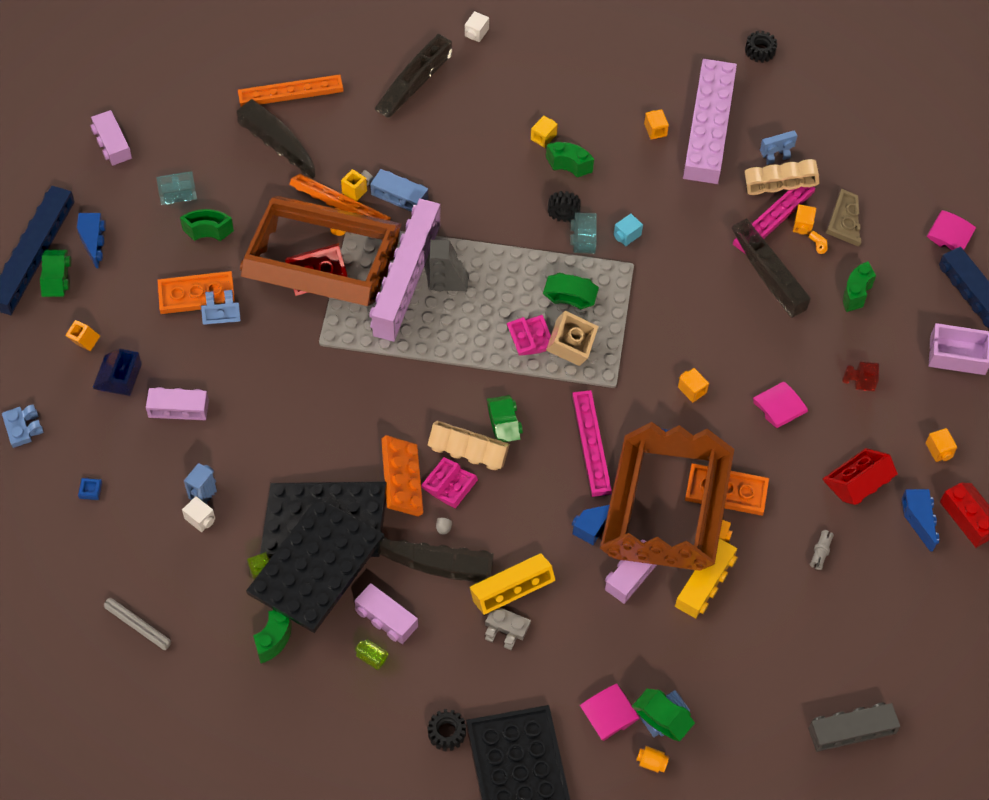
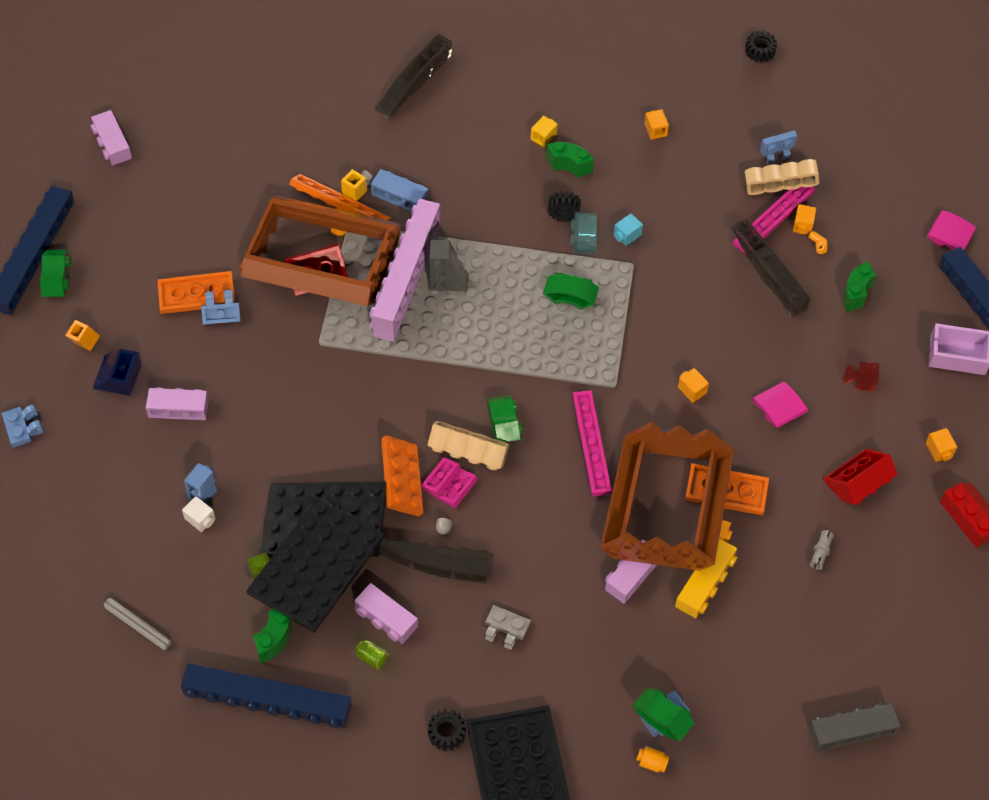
(90, 230): blue slope -> none
(90, 489): blue tile -> none
(176, 188): clear light blue brick -> none
(207, 224): green brick -> none
(266, 695): none -> dark blue brick
(275, 134): clear smoke slope -> none
(291, 90): orange plate -> none
(476, 26): white brick -> none
(512, 583): yellow brick -> none
(529, 335): dark pink slope -> none
(572, 338): tan brick -> none
(590, 523): blue slope -> none
(609, 711): dark pink slope -> none
(710, 121): lavender brick -> none
(844, 219): dark tan wing -> none
(919, 513): blue slope -> none

